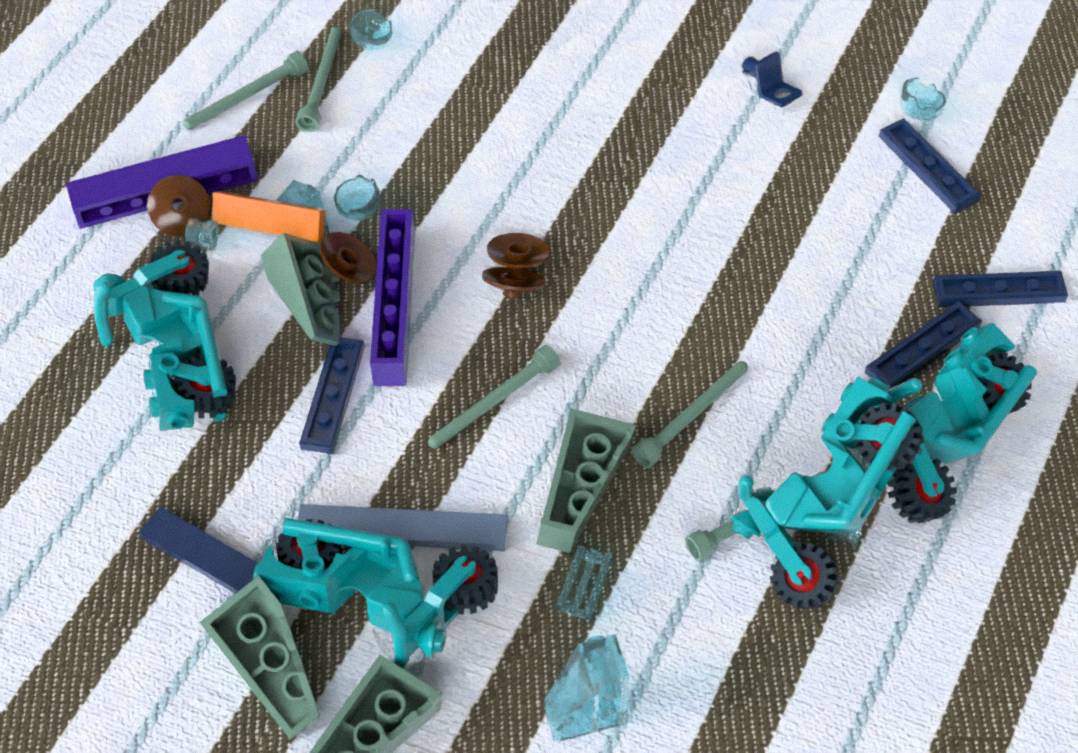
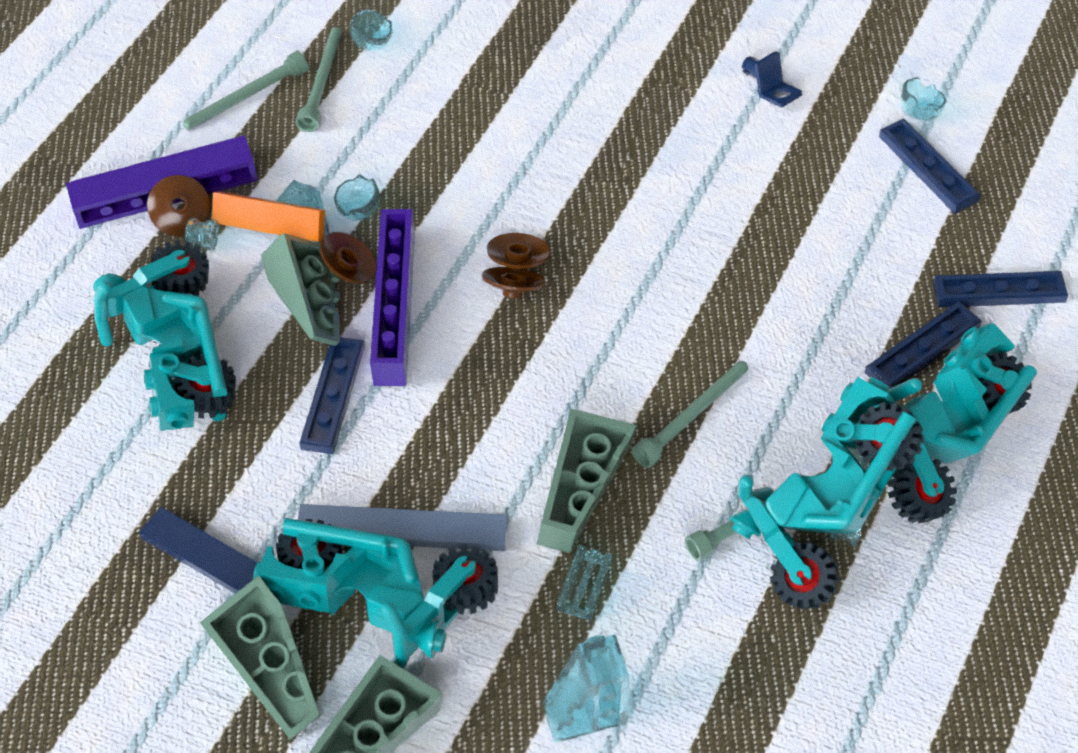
(544, 361): sand green piece -> none

